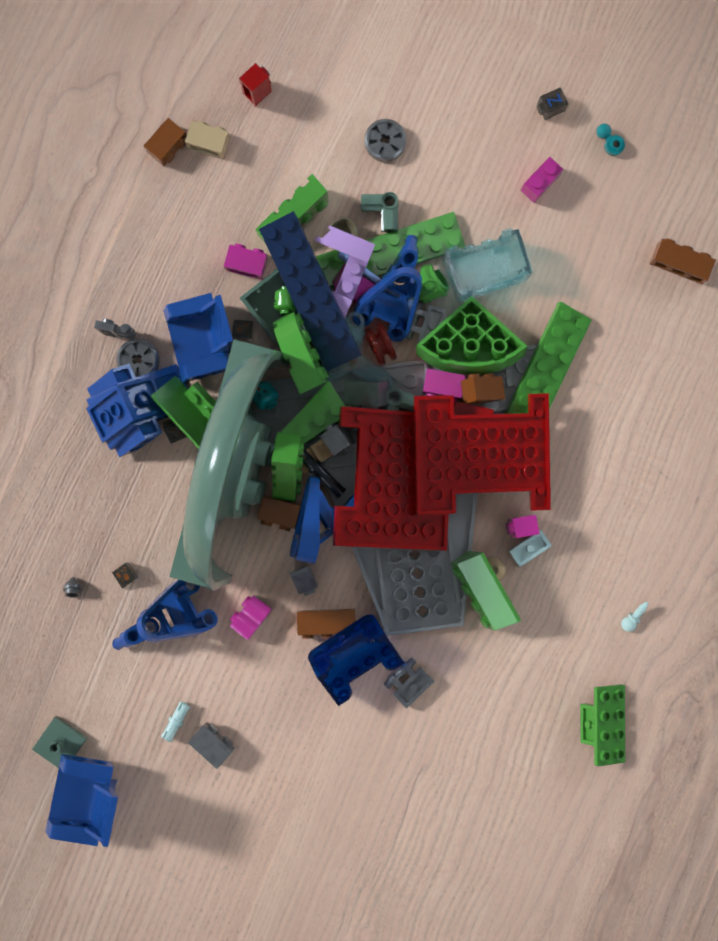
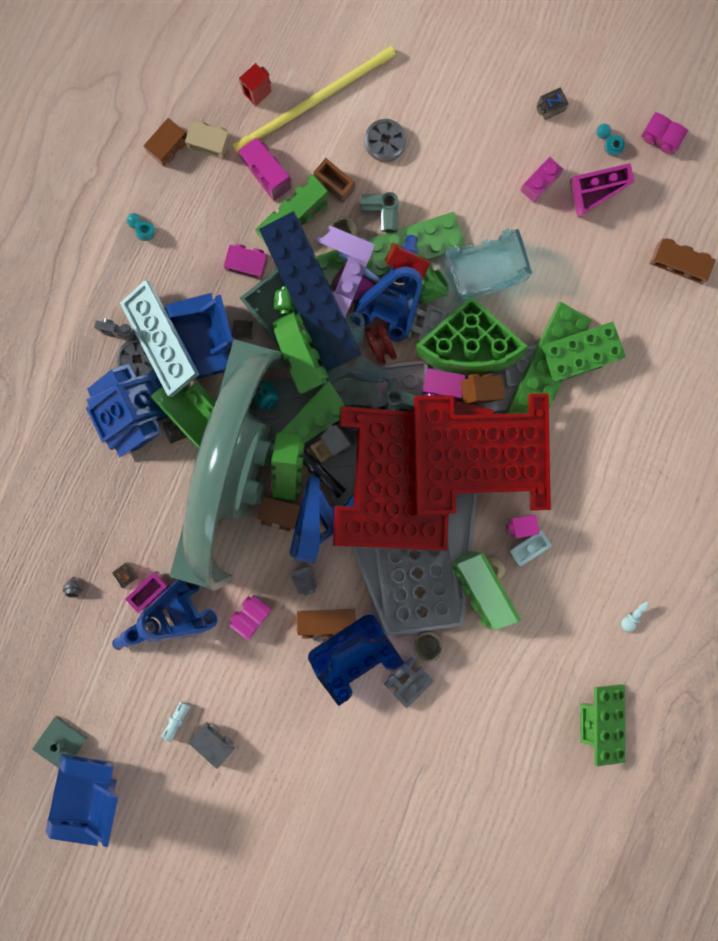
(143, 230): none -> teal plate
(147, 592): none -> dark pink piece
(159, 338): none -> light aqua plate
(265, 168): none -> dark pink wedge
(334, 180): none -> dark orange piece
(379, 59): none -> light yellow piece
(403, 257): none -> red piece
(428, 647): none -> dark tan hair
(583, 352): none -> bright green bracket
(597, 186): none -> dark pink wedge
(664, 133): none -> dark pink brick

